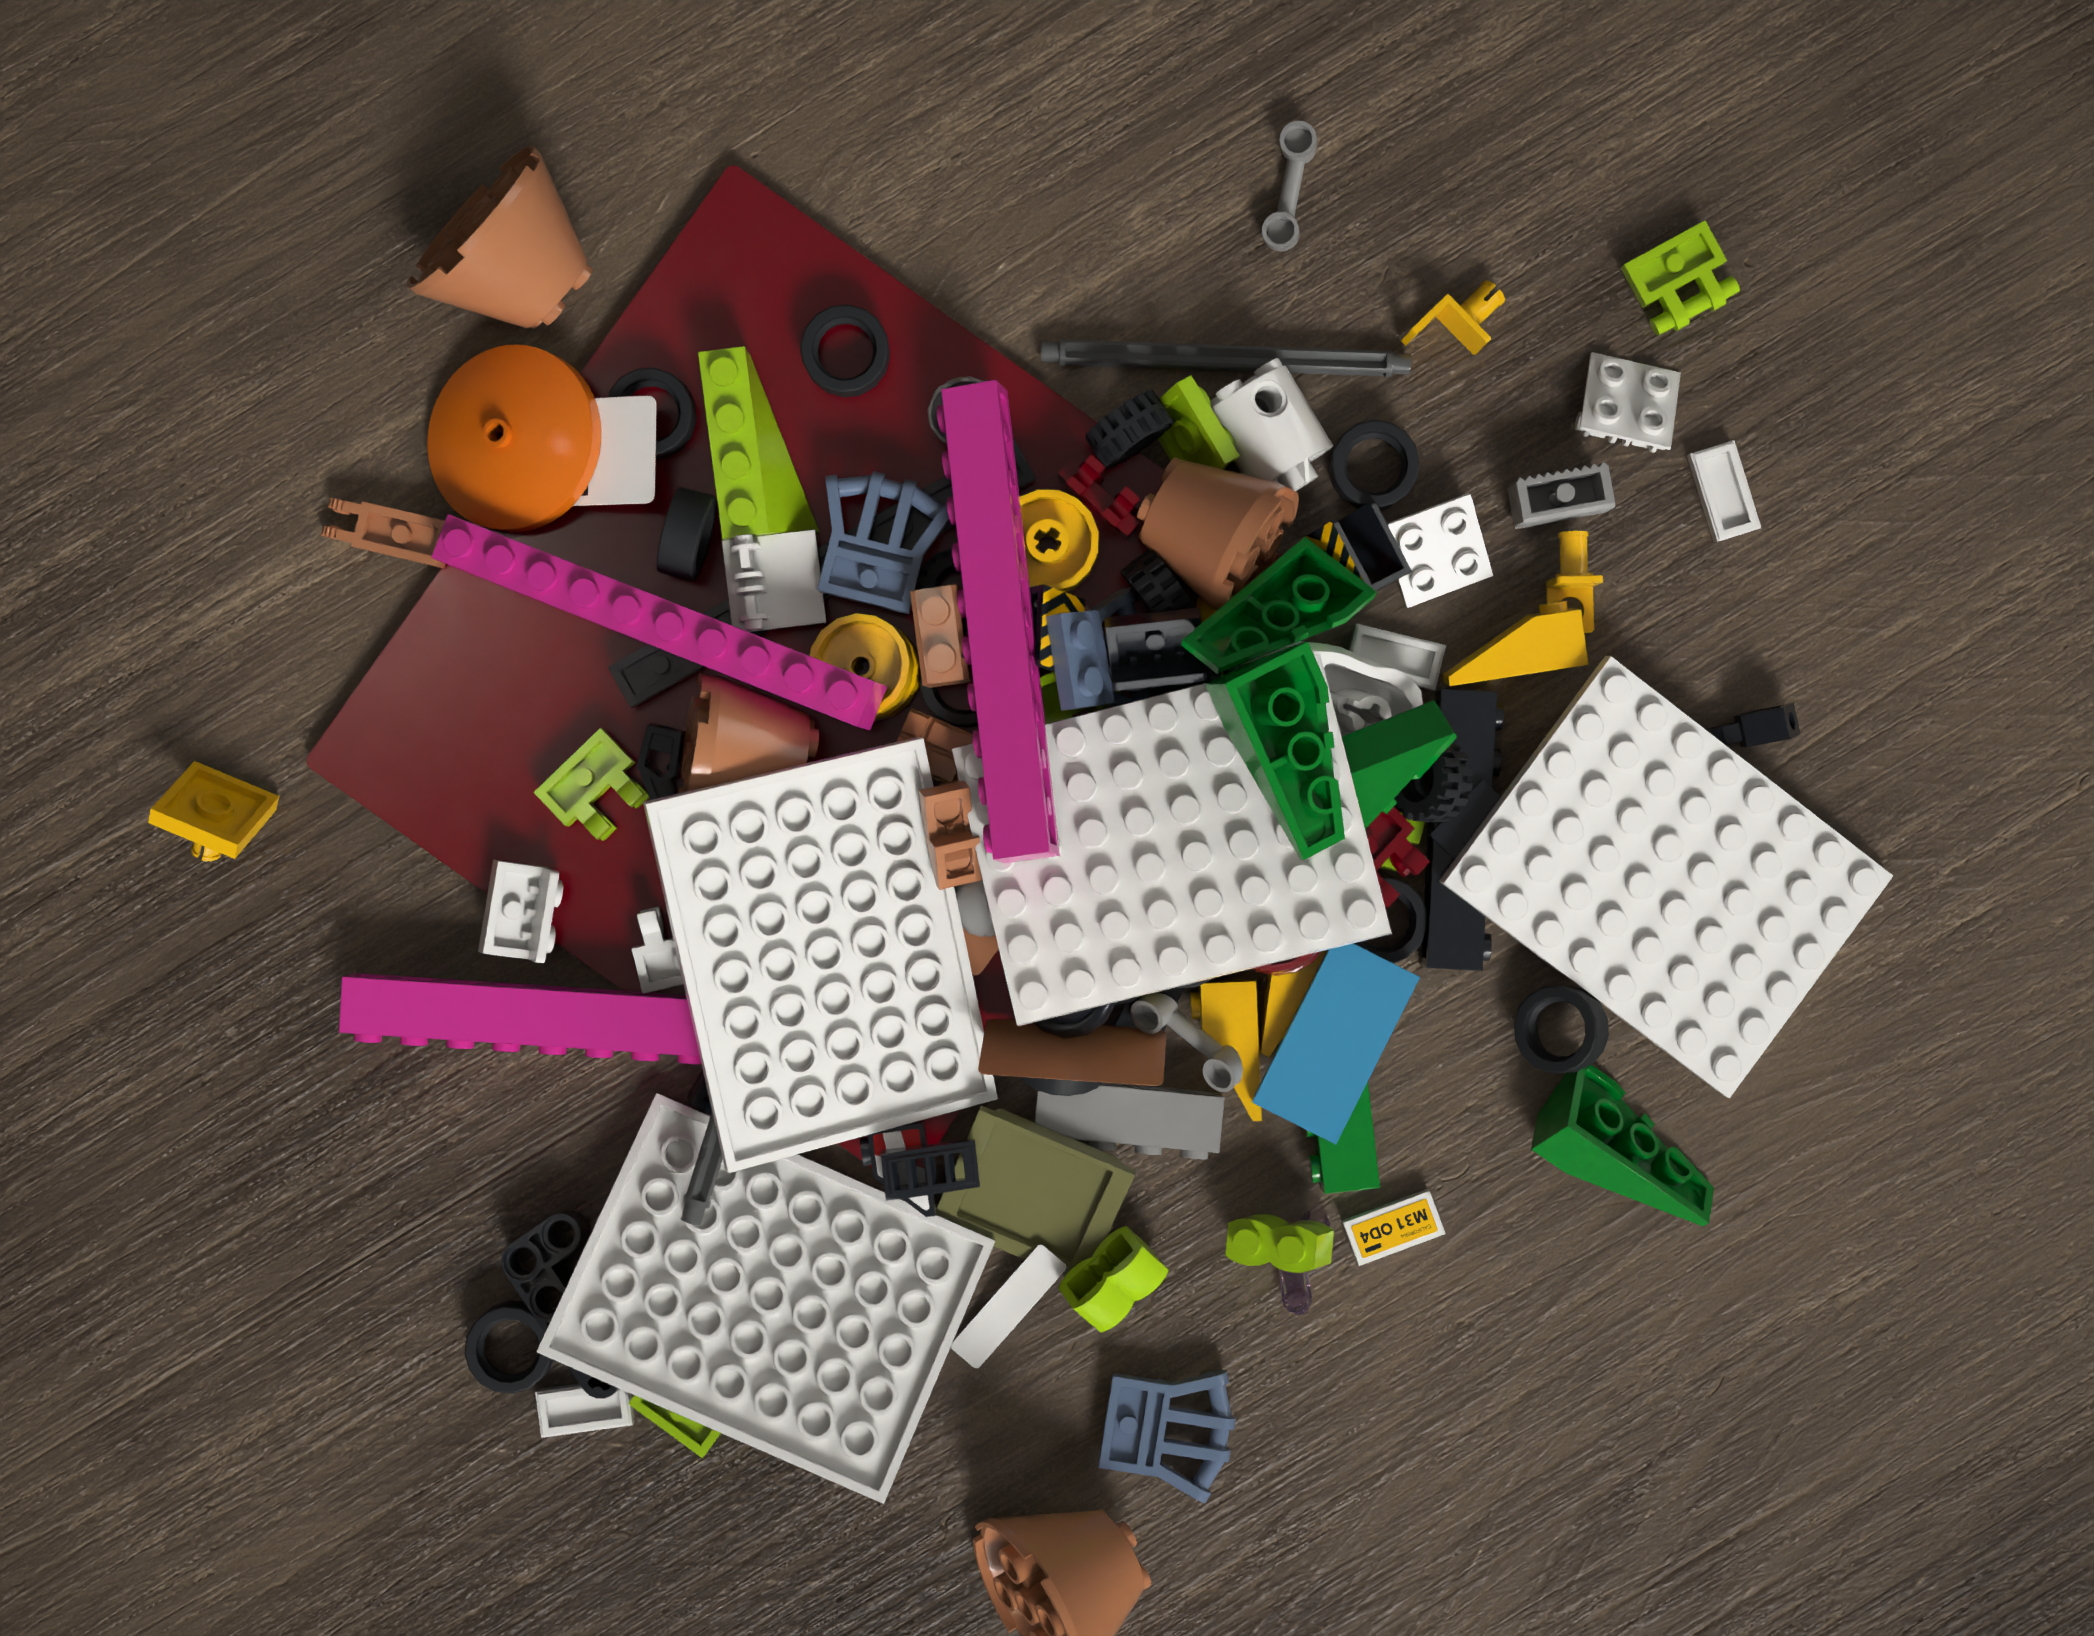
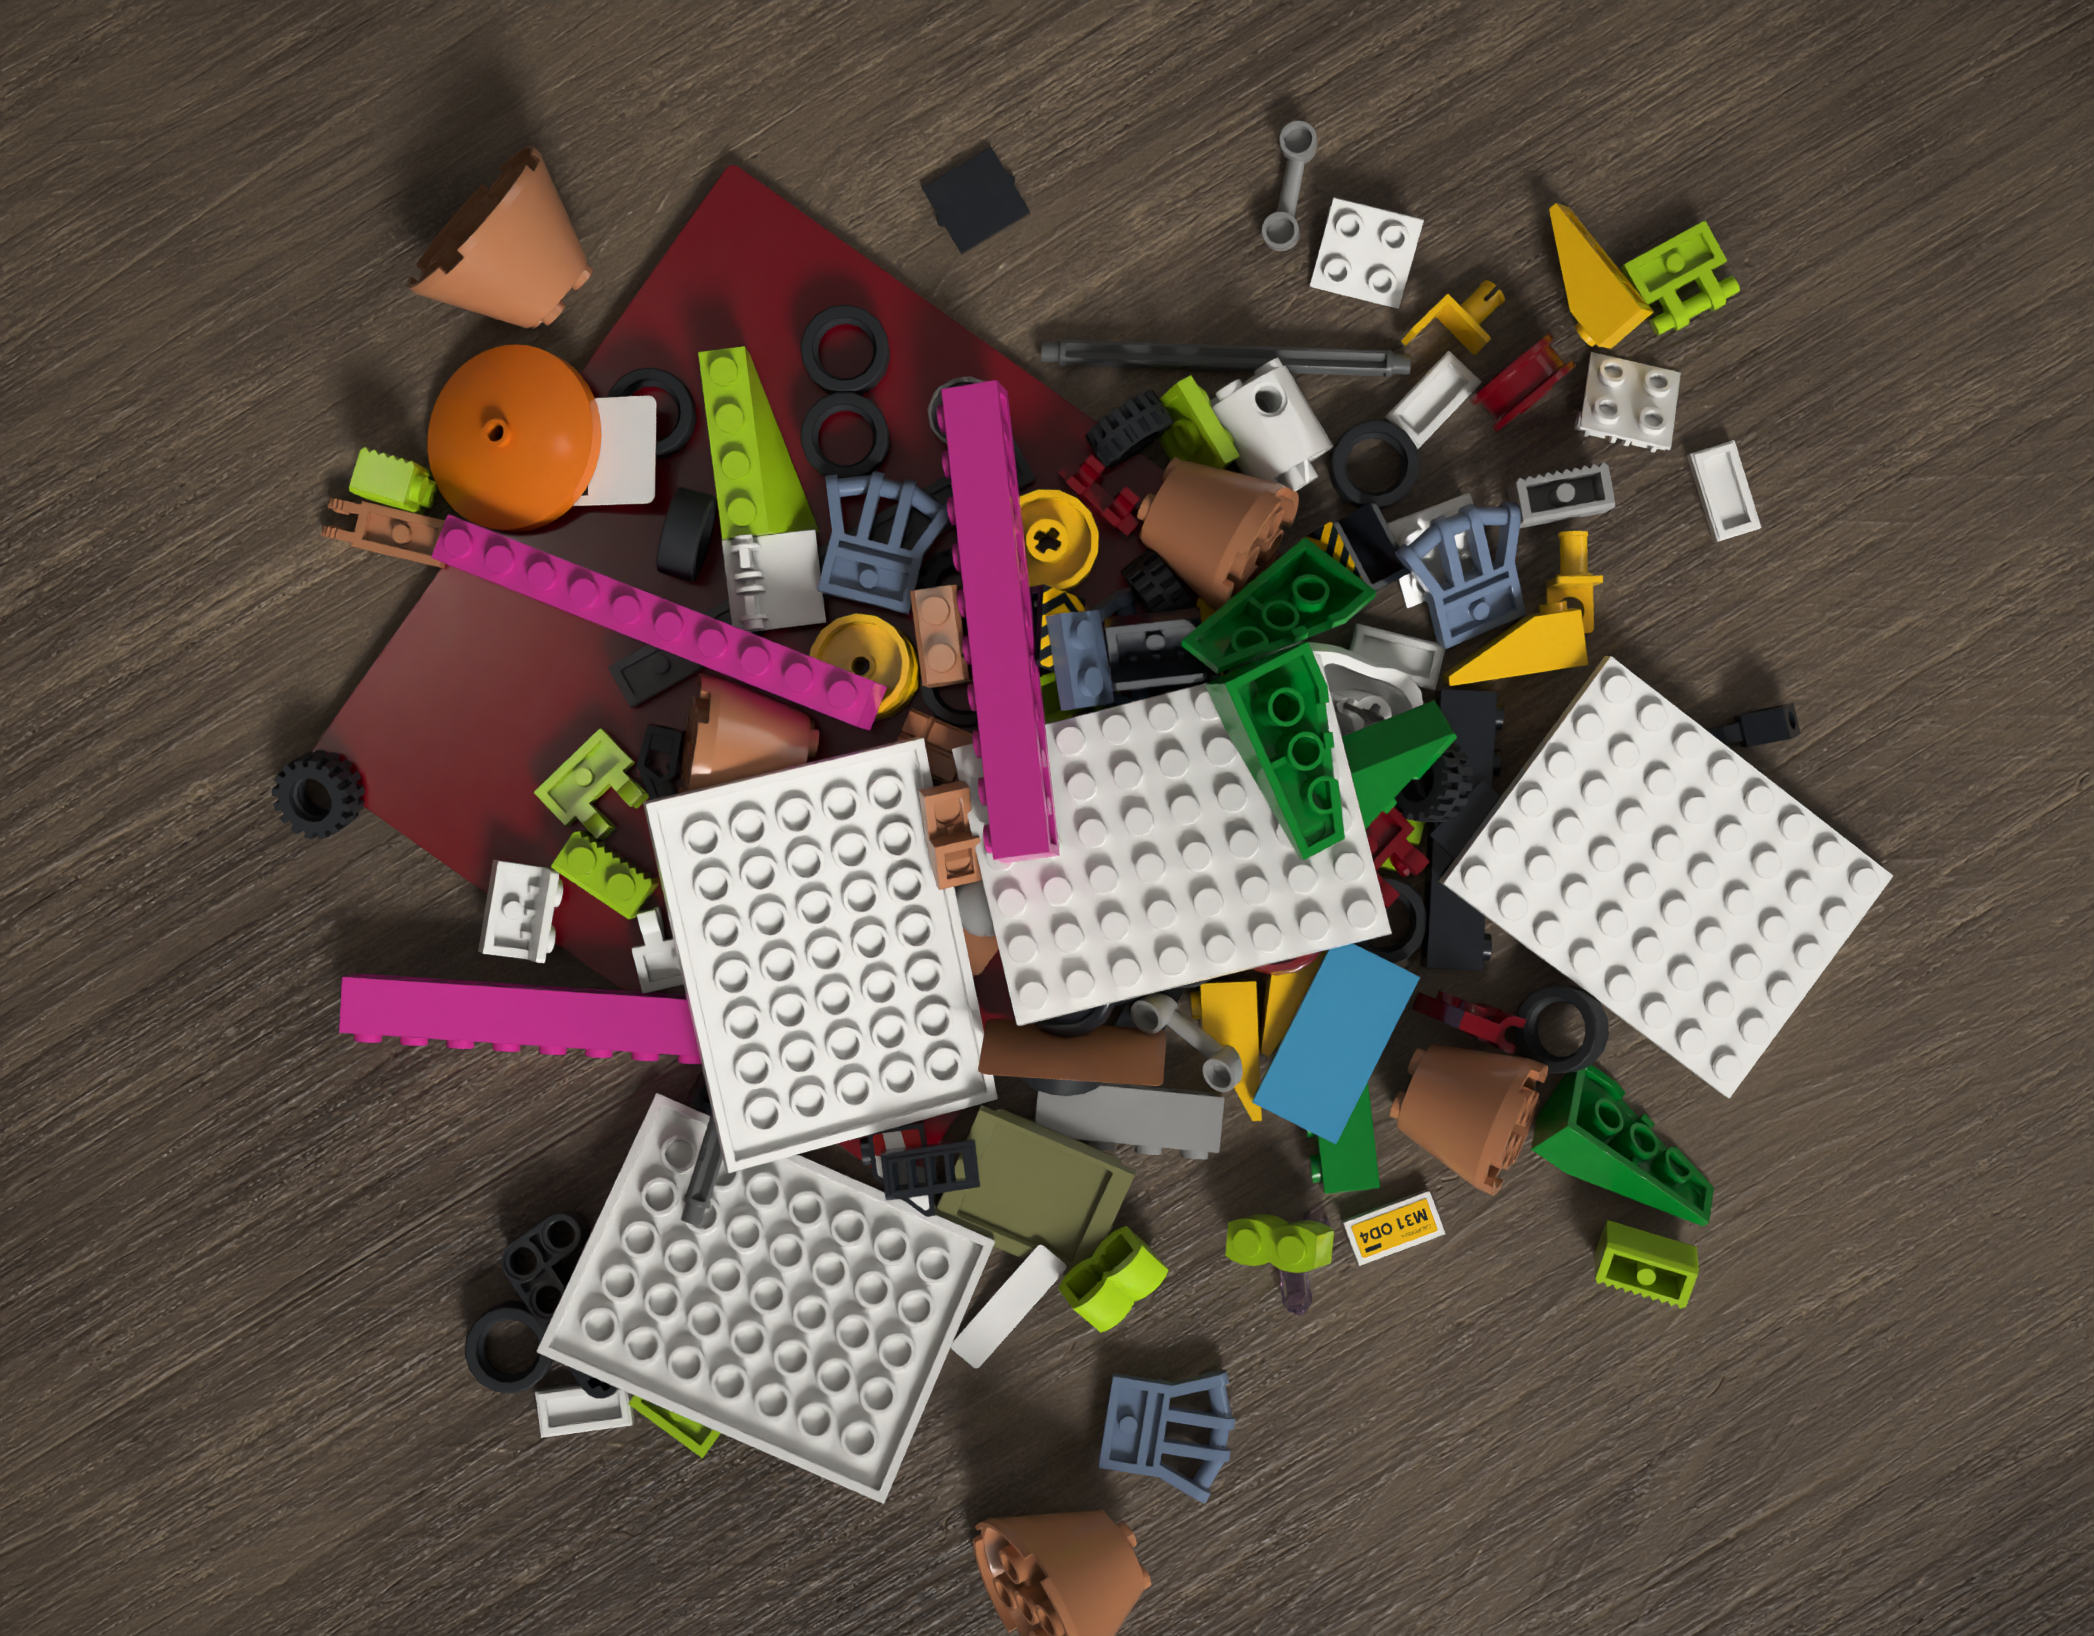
(213, 811): yellow tile -> none
(298, 806): none -> black tyre
(393, 482): none -> lime brick
(605, 874): none -> lime brick
(845, 402): none -> black tyre
(976, 200): none -> black piece
(1366, 252): none -> white hinge
(1433, 399): none -> white tile
(1470, 1018): none -> dark red plate
(1470, 1109): none -> nougat cone
(1480, 598): none -> sand blue plate
(1522, 382): none -> dark red wheel
(1594, 285): none -> yellow slope
(1646, 1264): none -> lime brick

